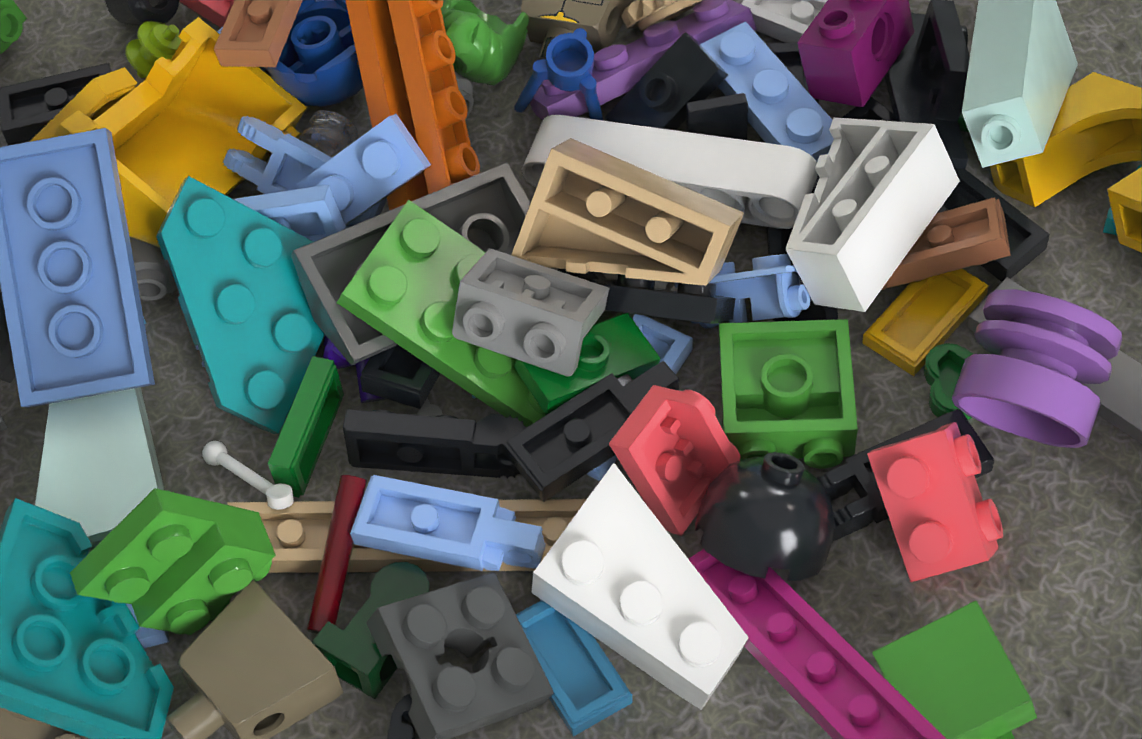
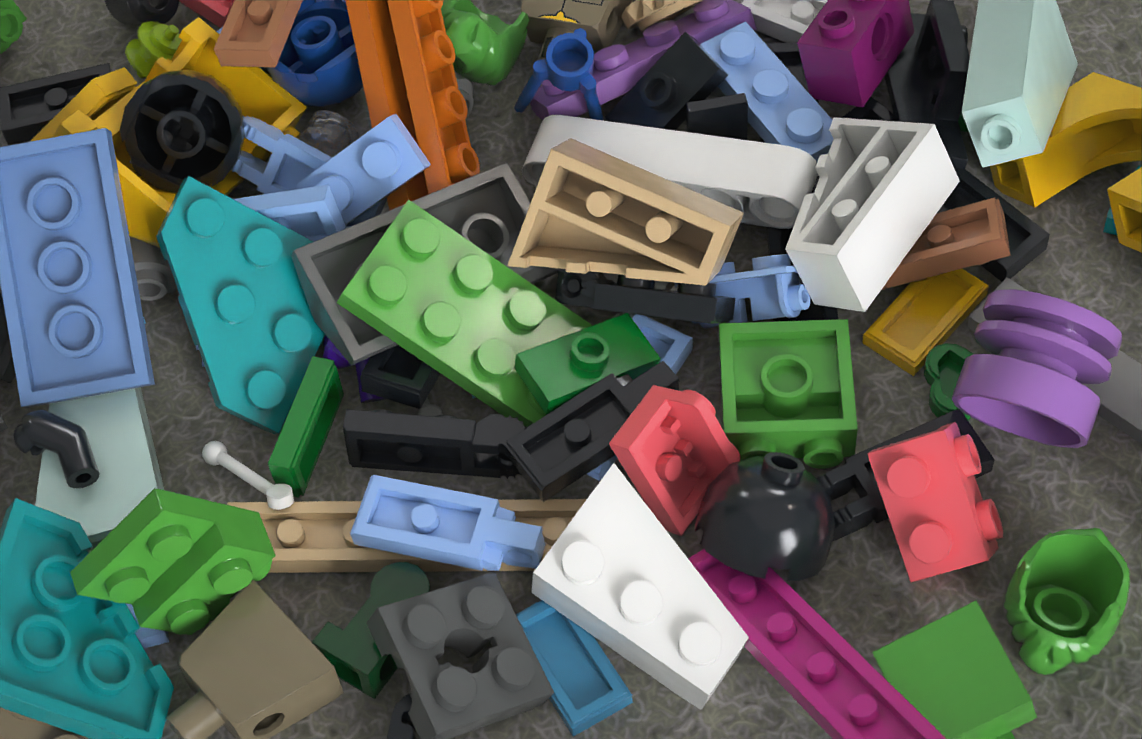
(68, 440): none -> black arm
(183, 128): none -> black cylinder
(336, 553): dark red piece -> none
(527, 311): light grey bracket -> none
(1066, 598): none -> bright green hair

